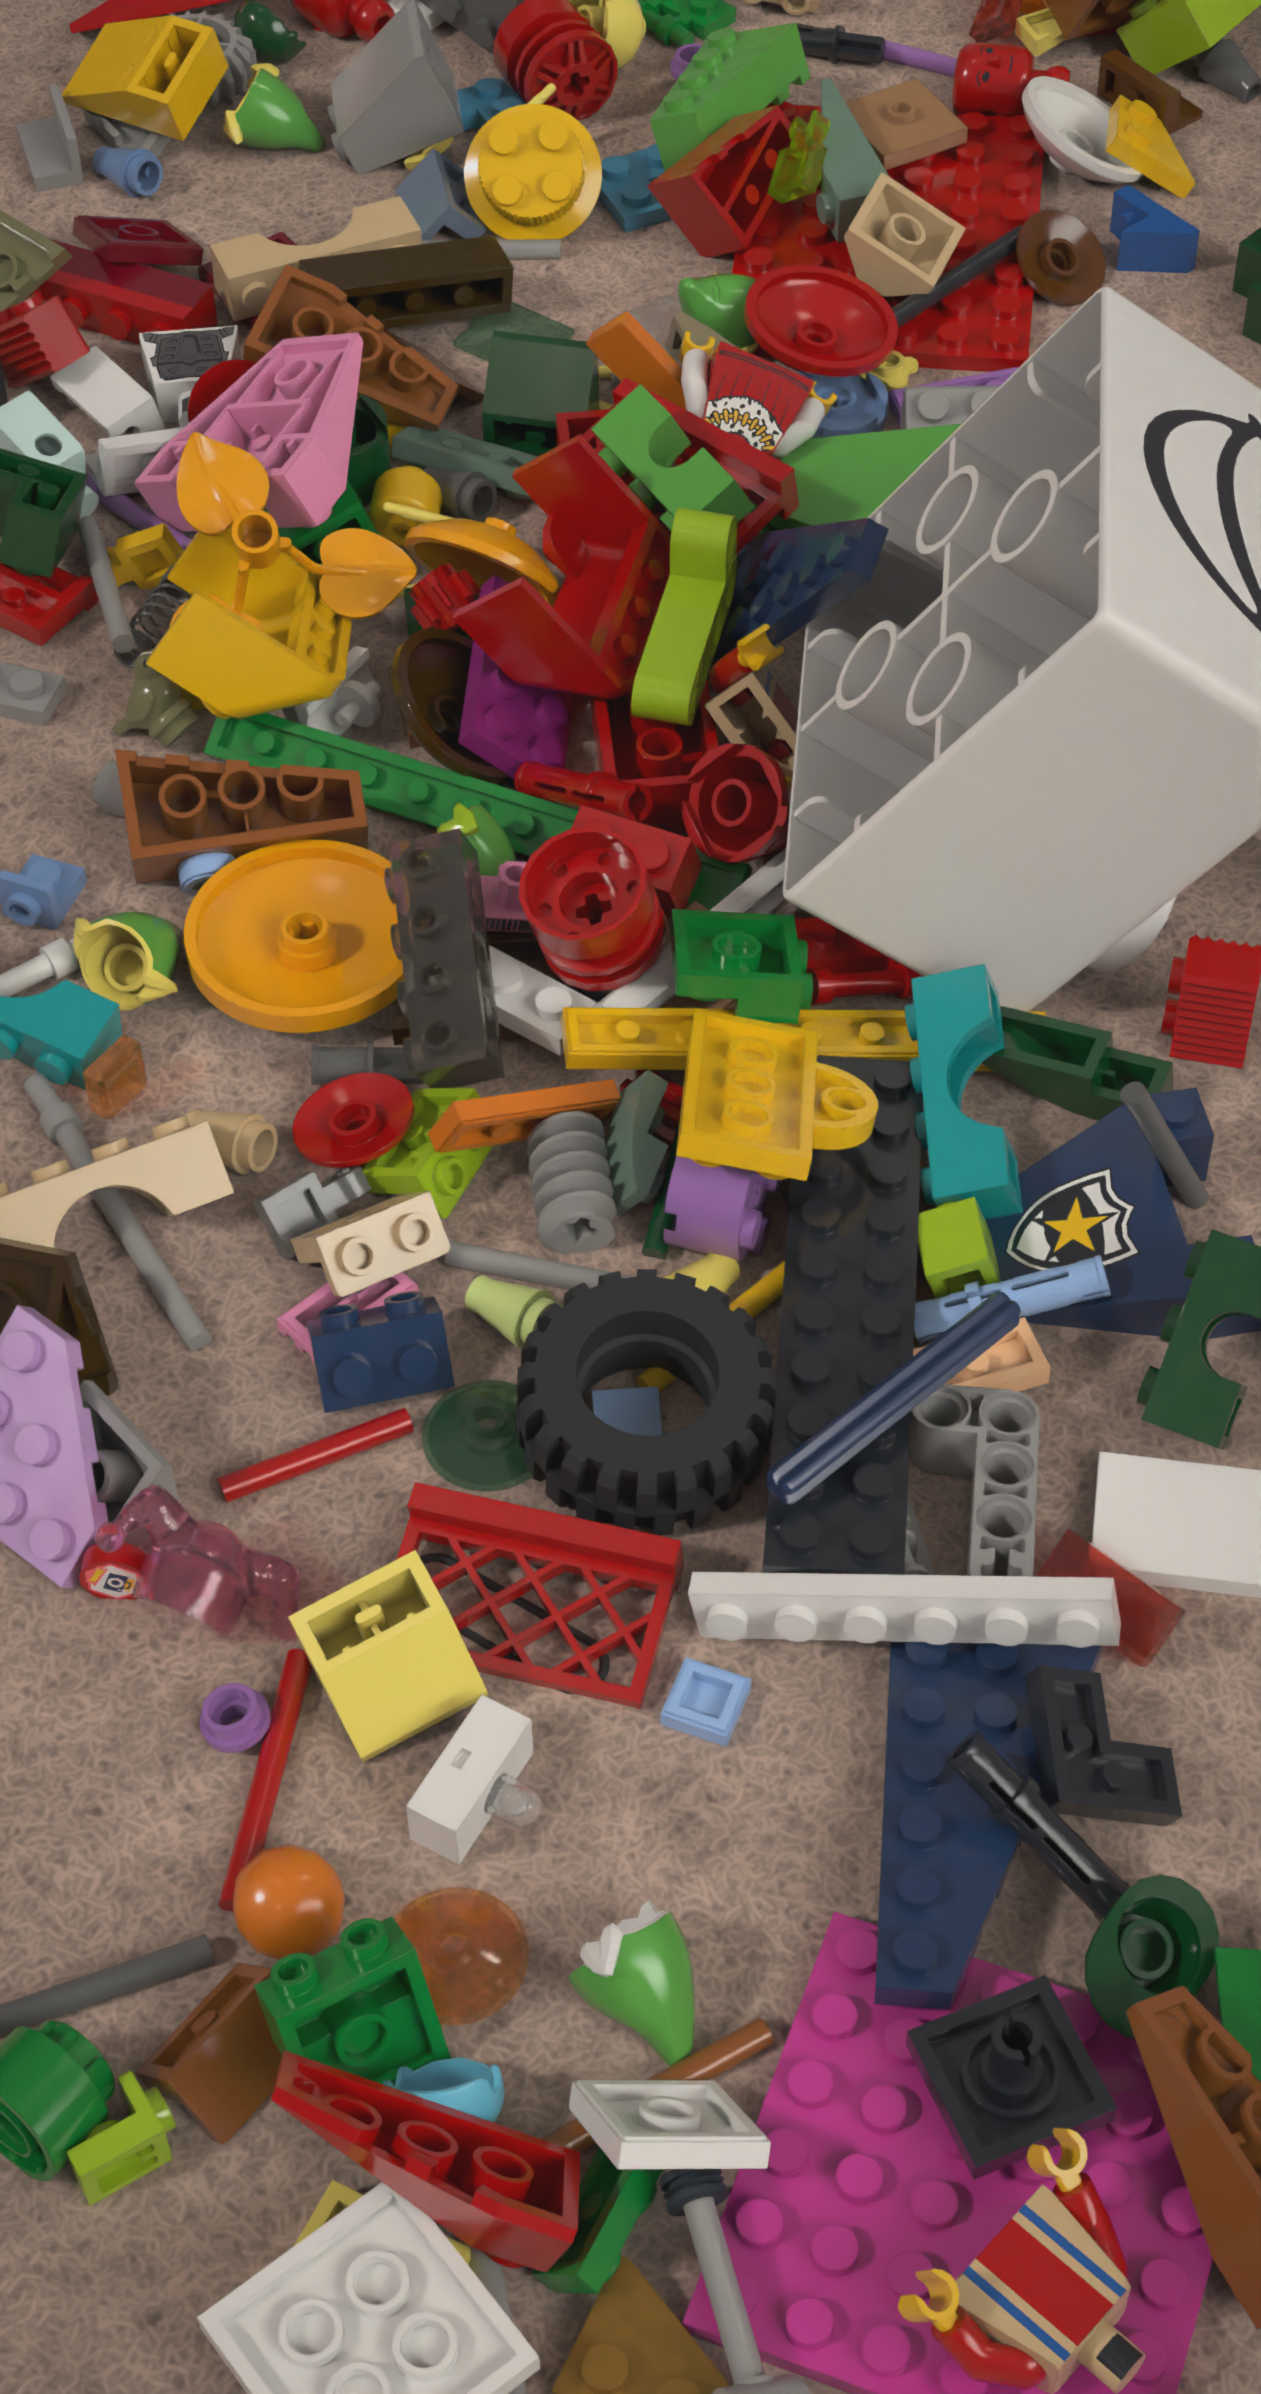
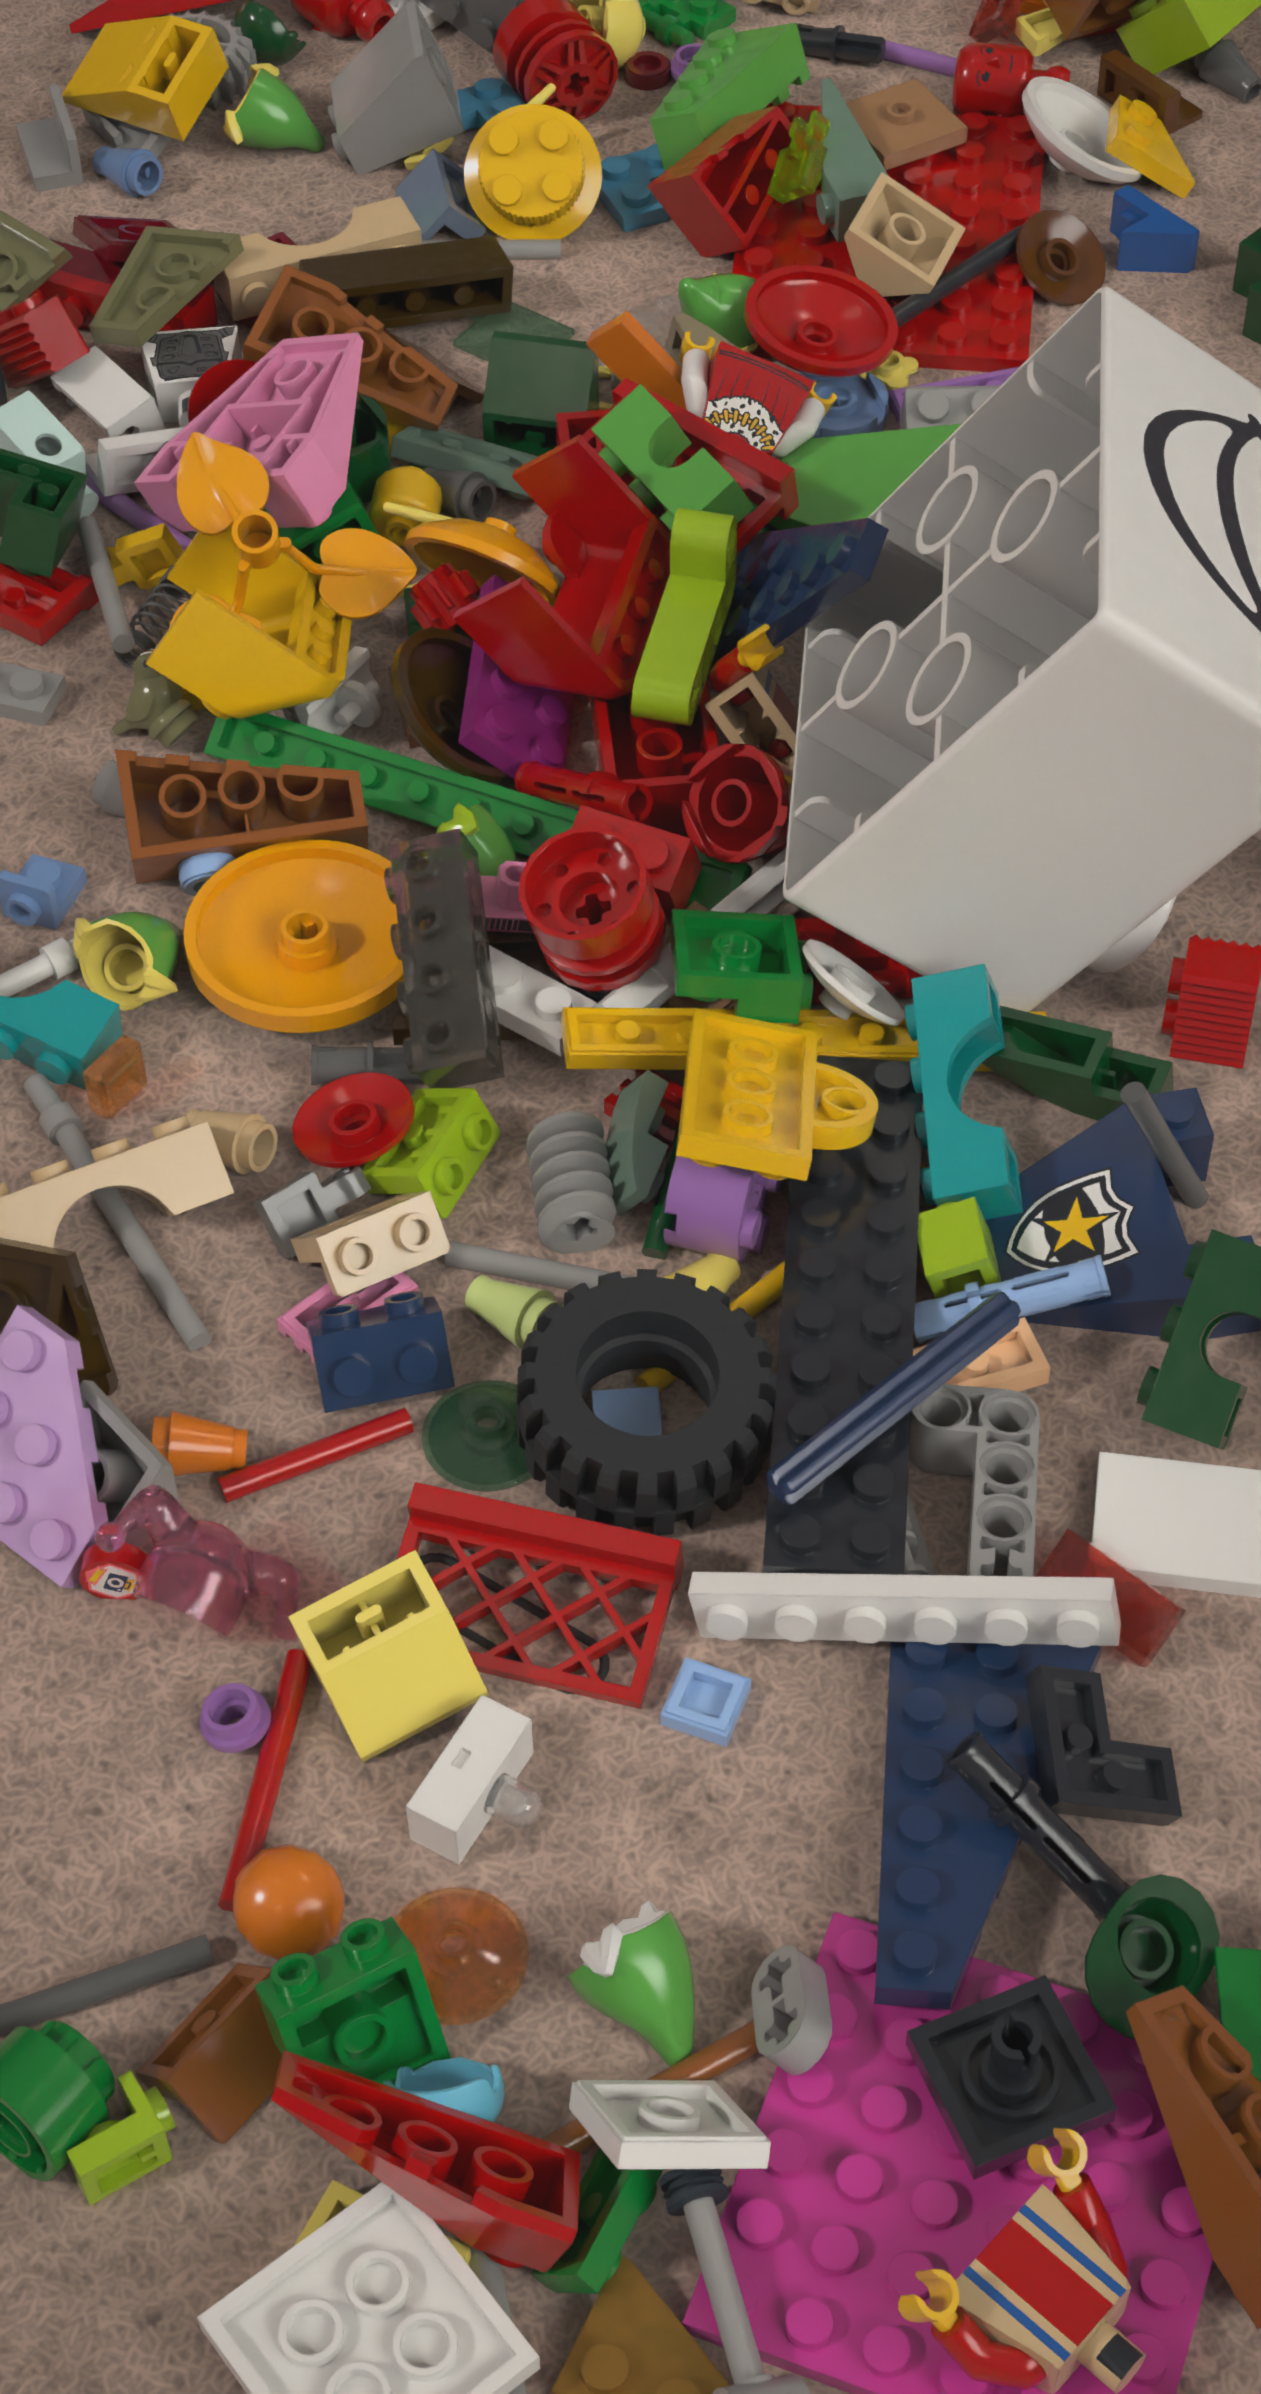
(159, 280): none -> olive wing
(198, 1444): none -> orange cone
(514, 1115): orange tile -> none
(647, 71): none -> dark red tile
(791, 2010): none -> light grey beam
(850, 987): none -> white dish

